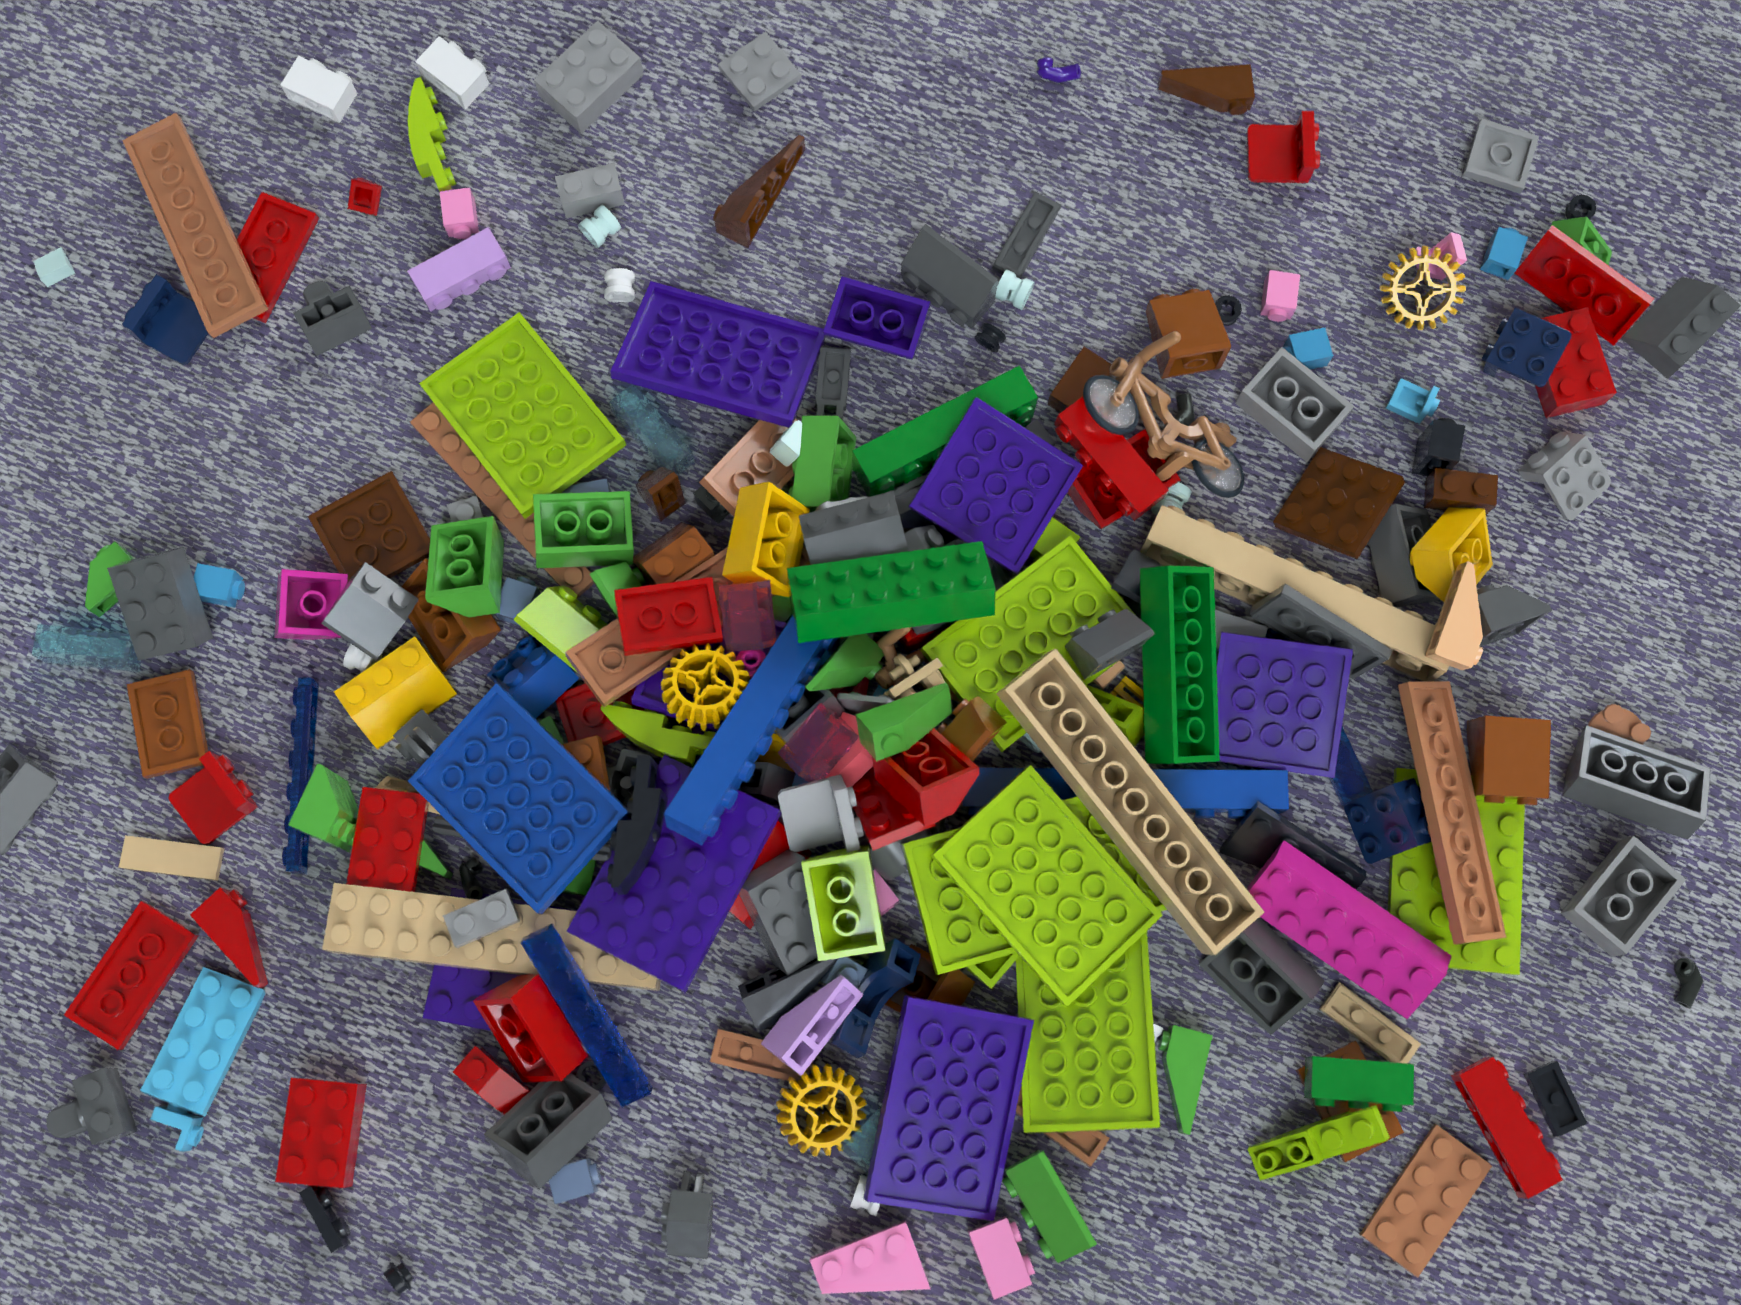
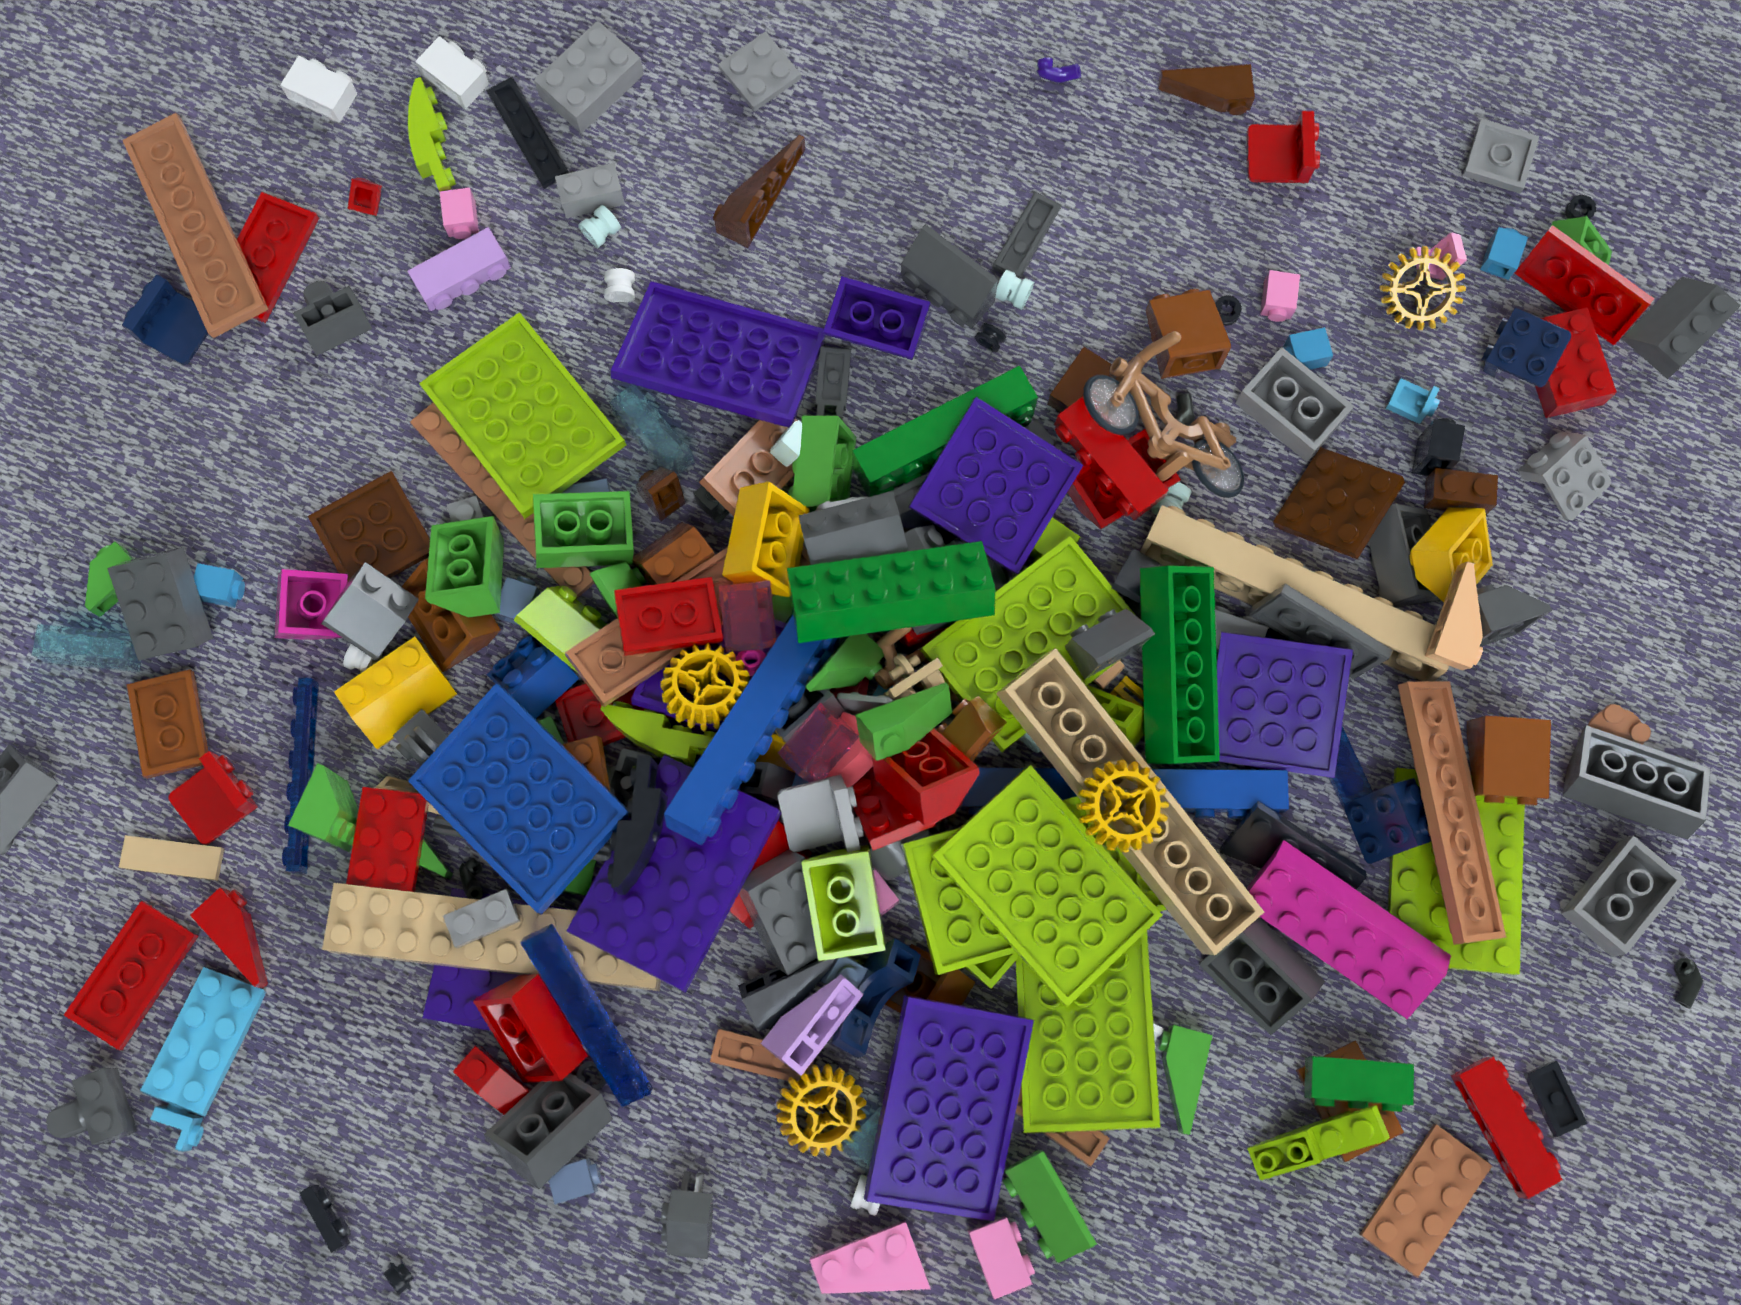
(53, 267): light aqua slope -> none
(321, 1133): red brick -> none
(527, 132): none -> black tile
(1131, 816): none -> yellow gear
(1369, 1025): tan tile -> none

